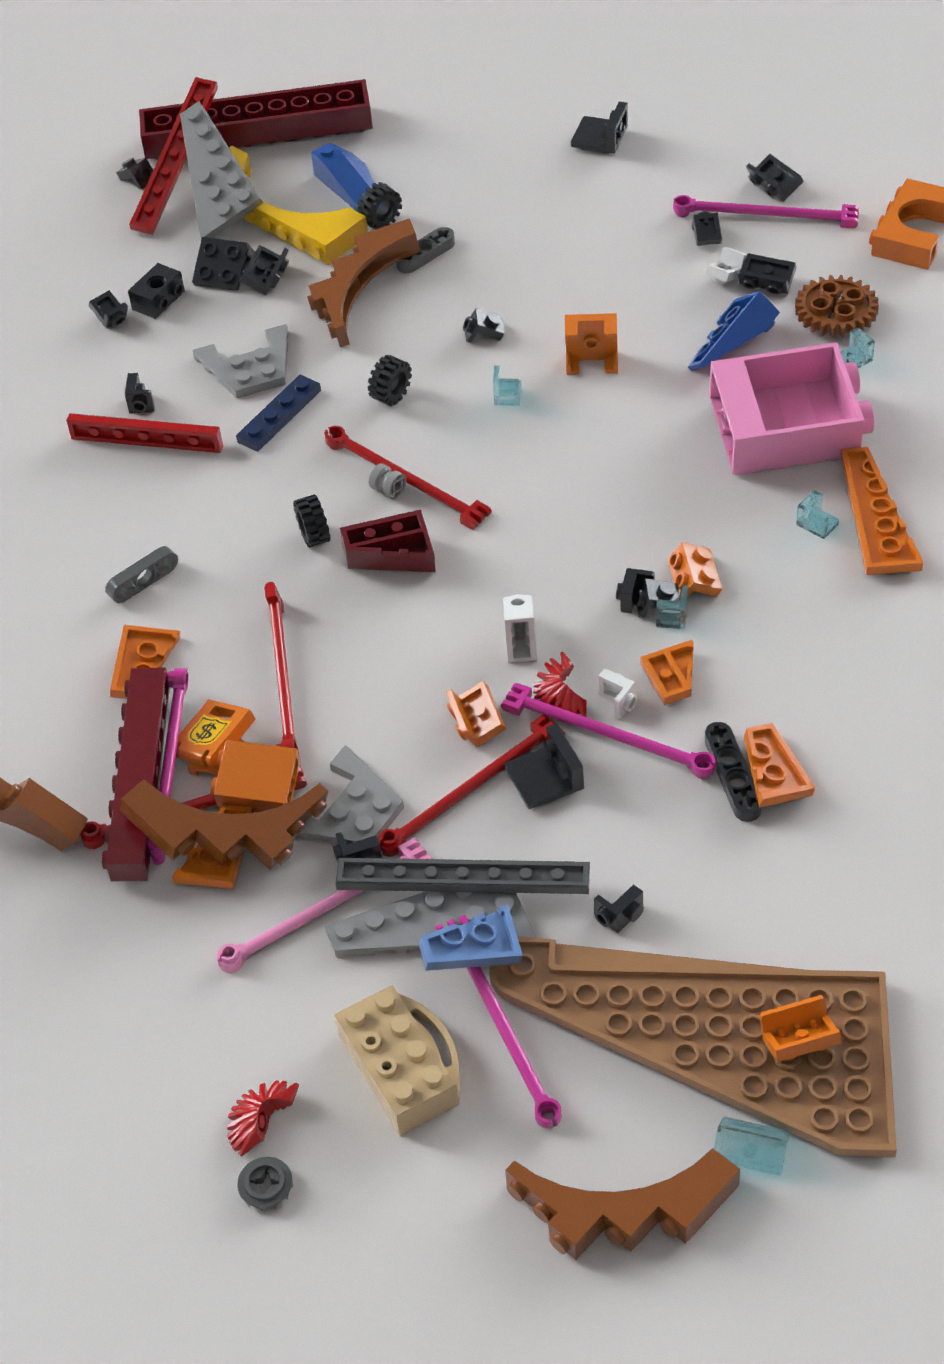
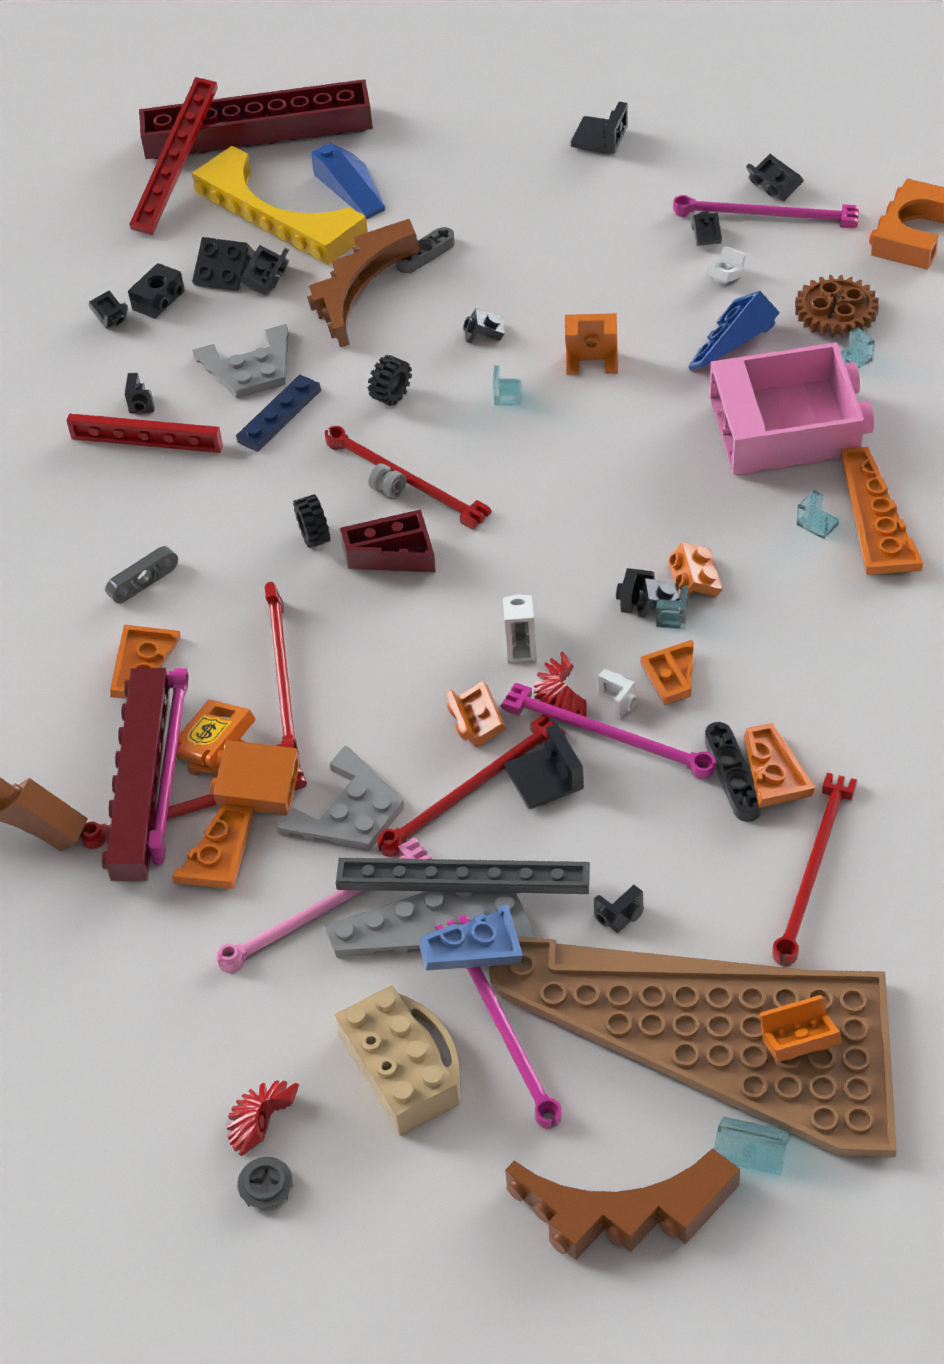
(137, 169): black bracket -> none
(217, 179): light grey wing -> none
(224, 836): dark orange arch -> none
(363, 848): black bracket -> none
(373, 198): black tyre -> none
(767, 274): black bracket -> none
(787, 943): none -> red hinge

